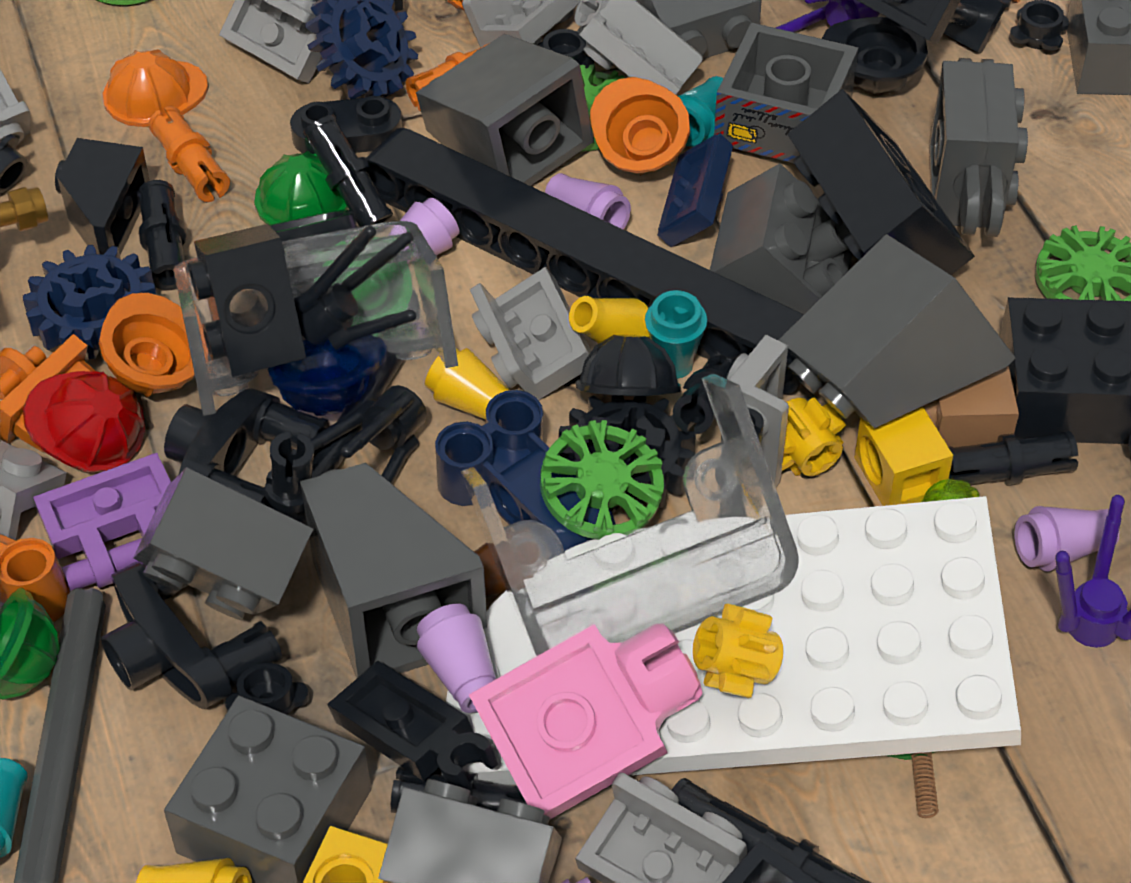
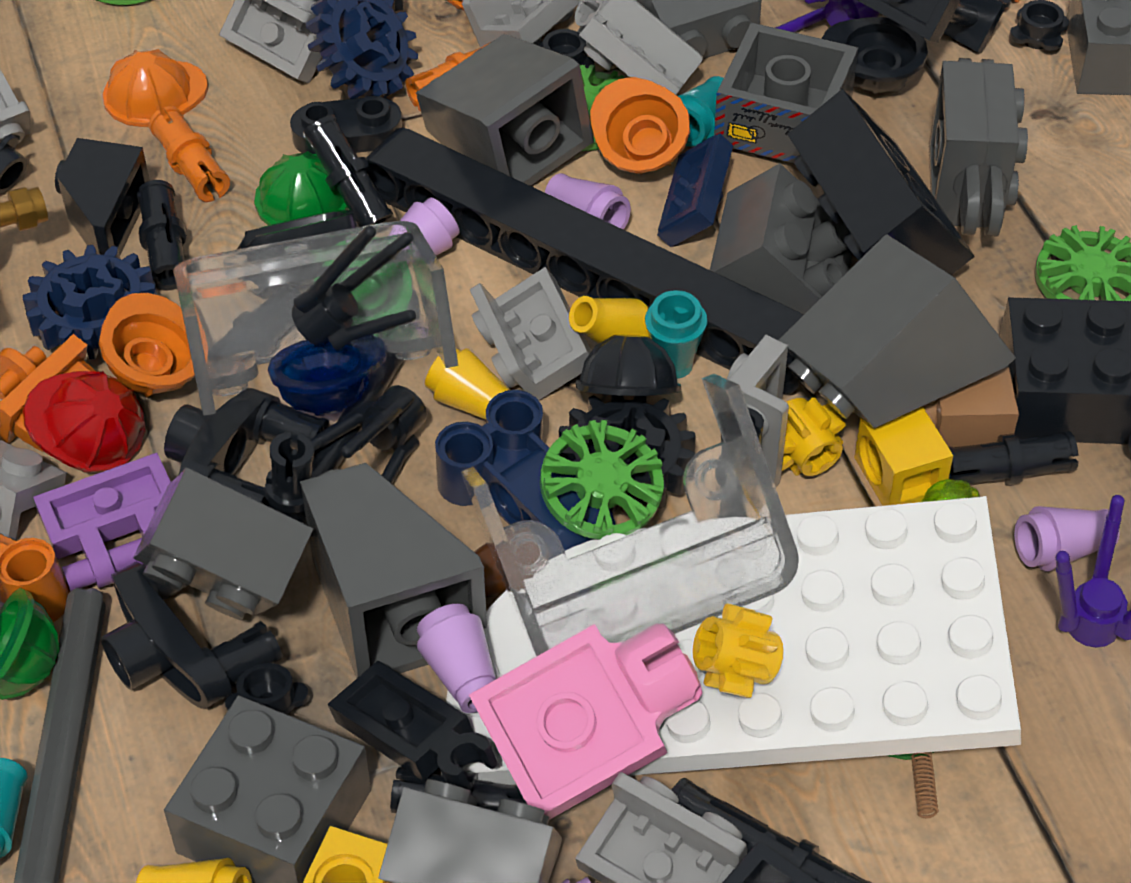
(270, 329): black brick -> none
(694, 403): black pin -> none

